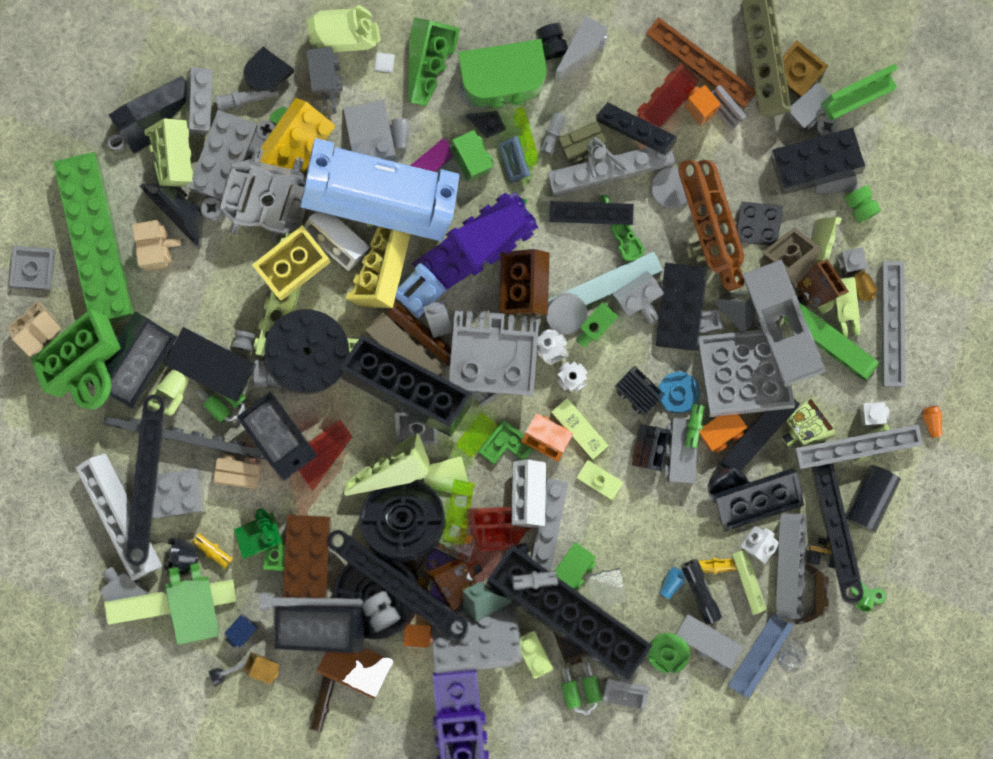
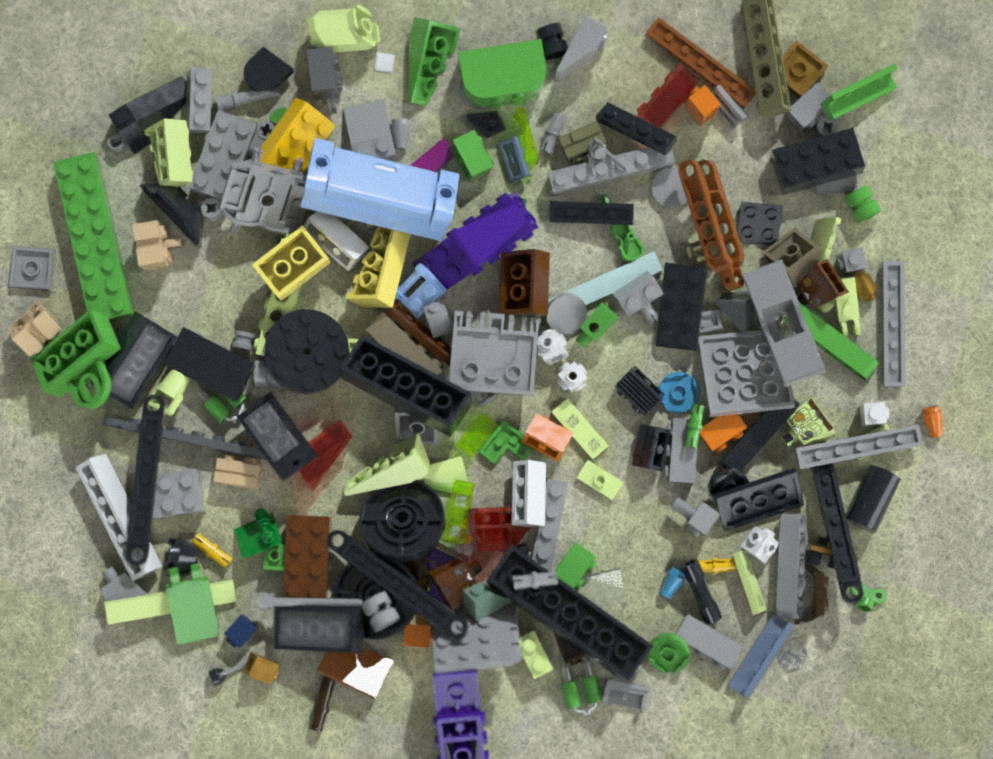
(698, 518): none -> light grey brick

